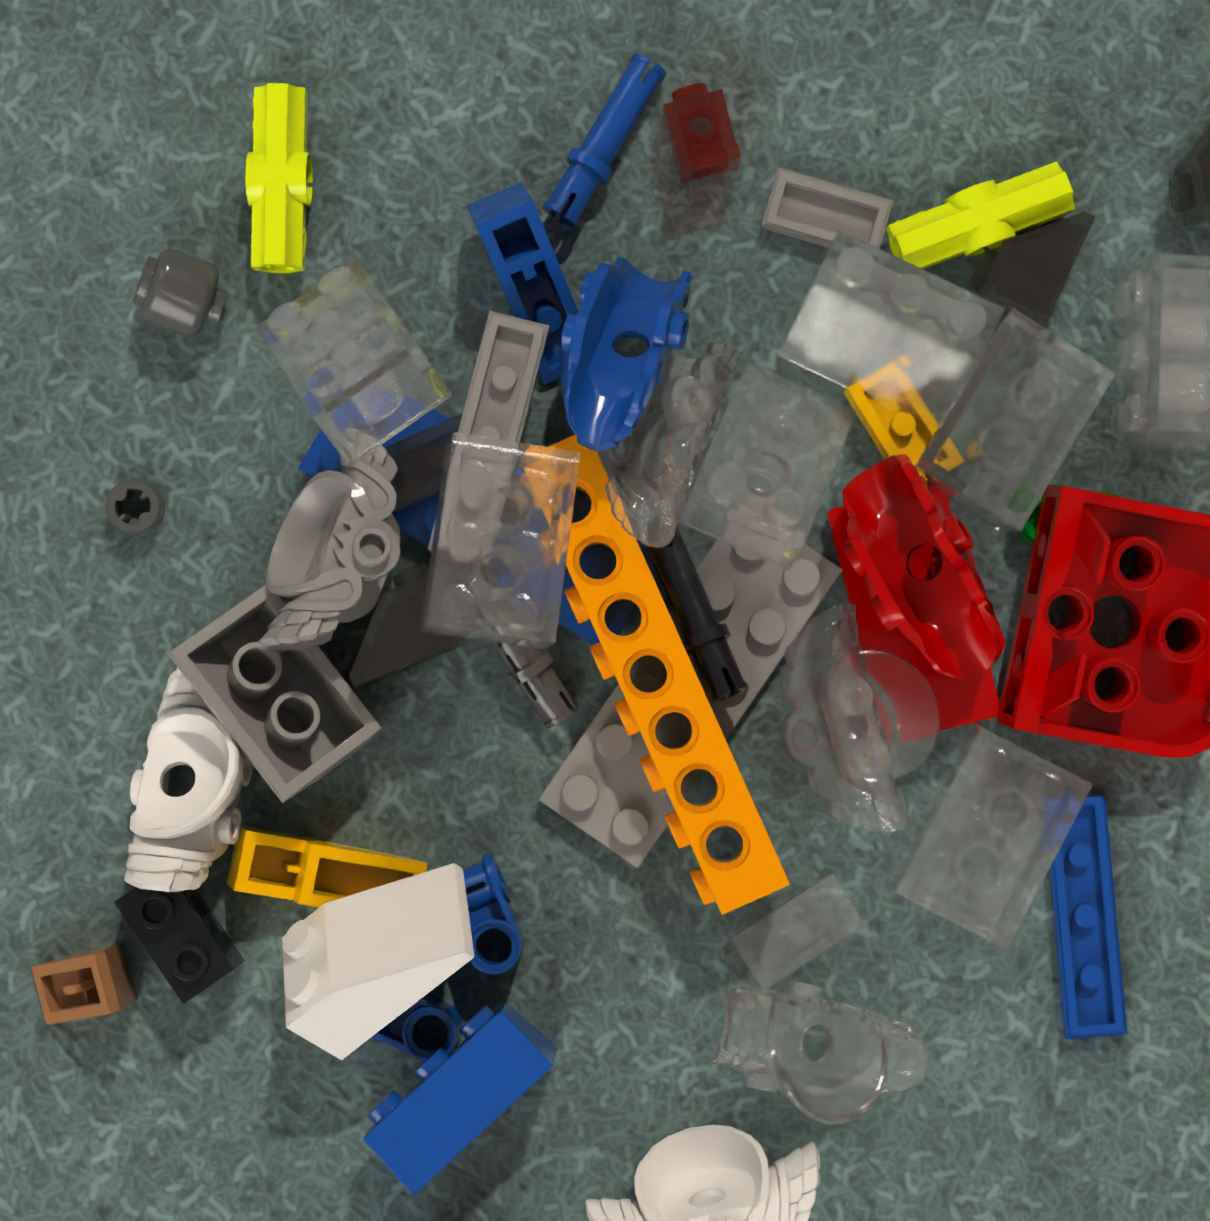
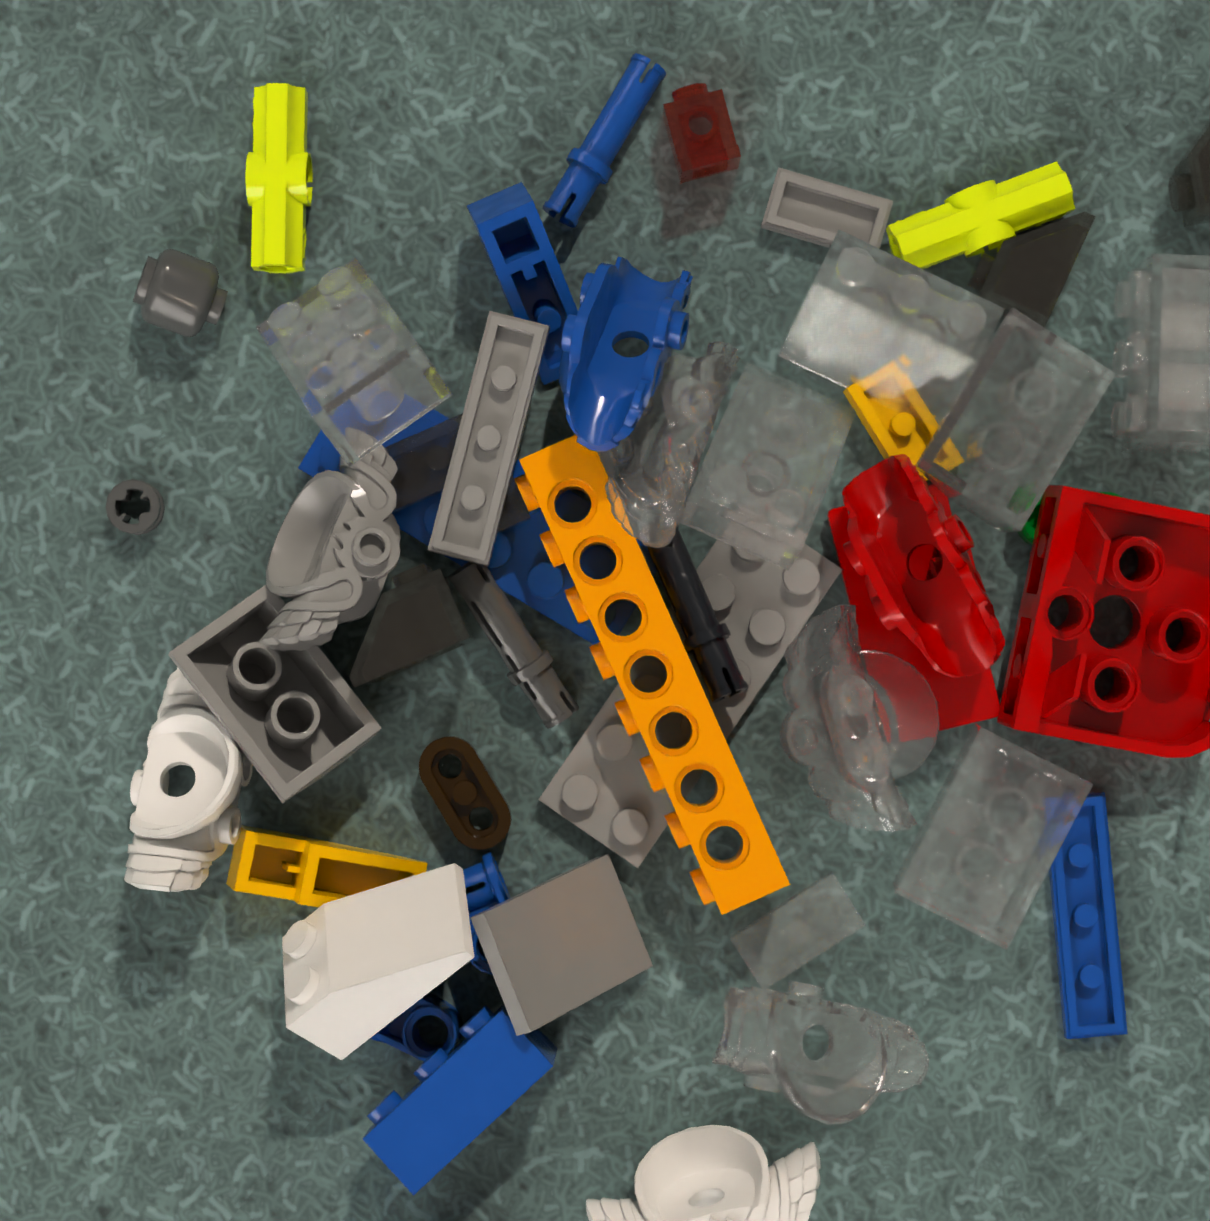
(85, 984): medium nougat slope -> none
(180, 938): black brick -> none
(462, 794): none -> dark brown plate
(500, 541): clear brick -> none
(561, 943): none -> light grey tile

